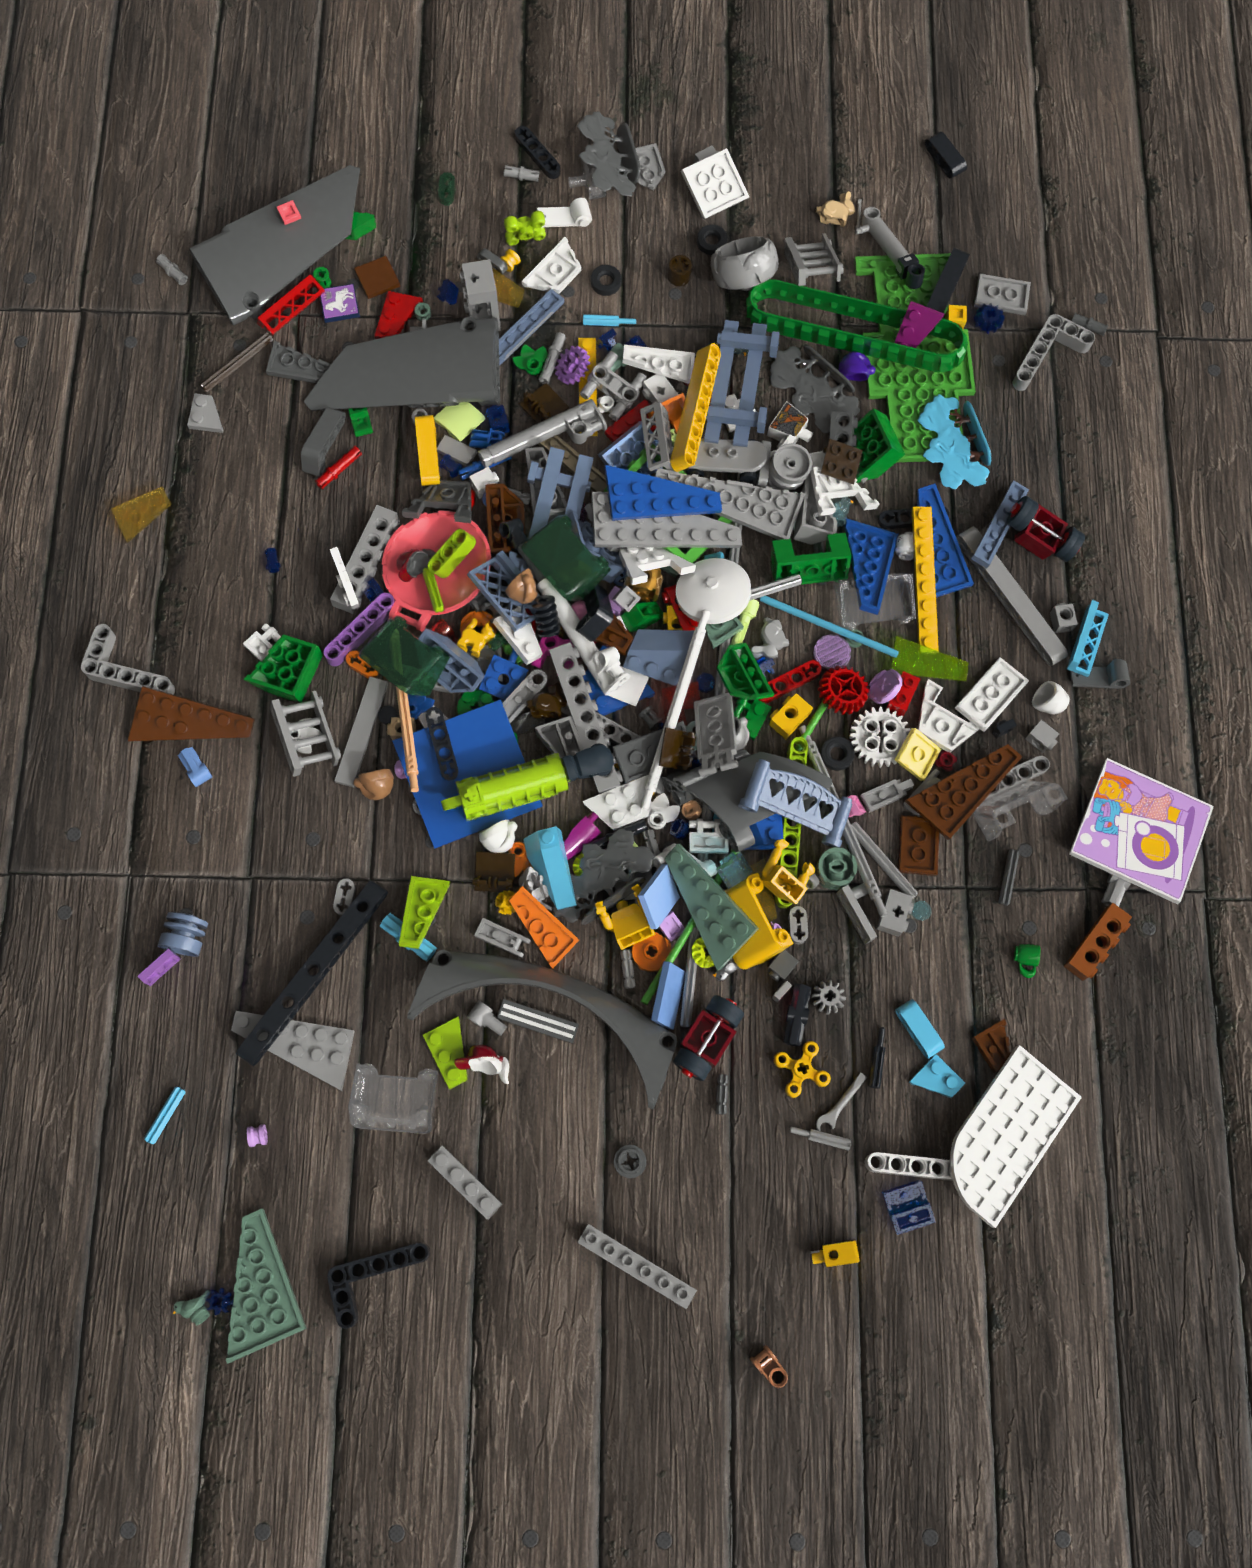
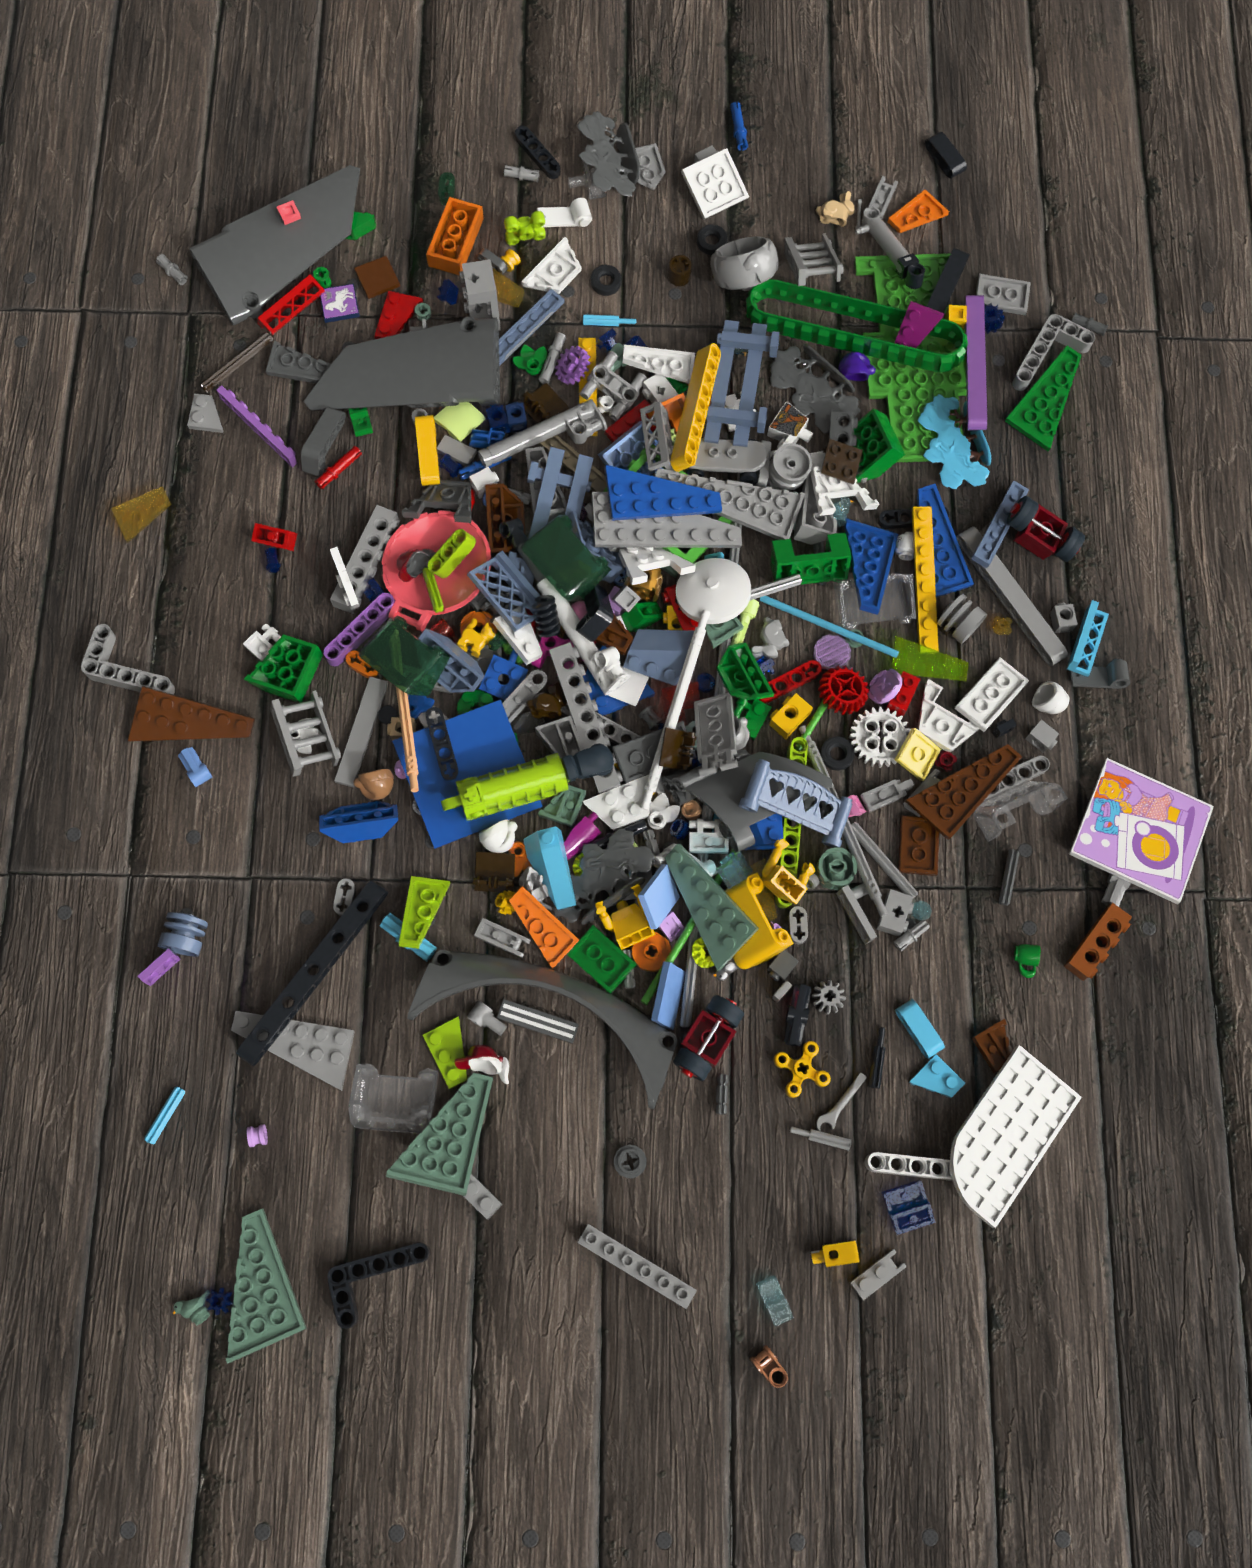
(254, 423): none -> medium lavender plate
(274, 537): none -> red brick
(359, 821): none -> blue wedge
(448, 1145): none -> sand green wing
(455, 236): none -> orange brick
(516, 423): none -> dark blue brick
(522, 587): medium nougat piece -> none
(564, 807): none -> sand green wing
(601, 959): none -> green tile
(679, 386): none -> green bush
(739, 130): none -> blue pin
(774, 1300): none -> clear light blue slope
(876, 1275): none -> light grey hinge
(883, 196): none -> light grey hinge
(911, 935): none -> light grey axle
(917, 212): none -> orange wing
(961, 618): none -> light grey wheel
(976, 363): none -> medium lavender beam
(998, 629): none -> clear yellow plate
(1043, 405): none -> green wing

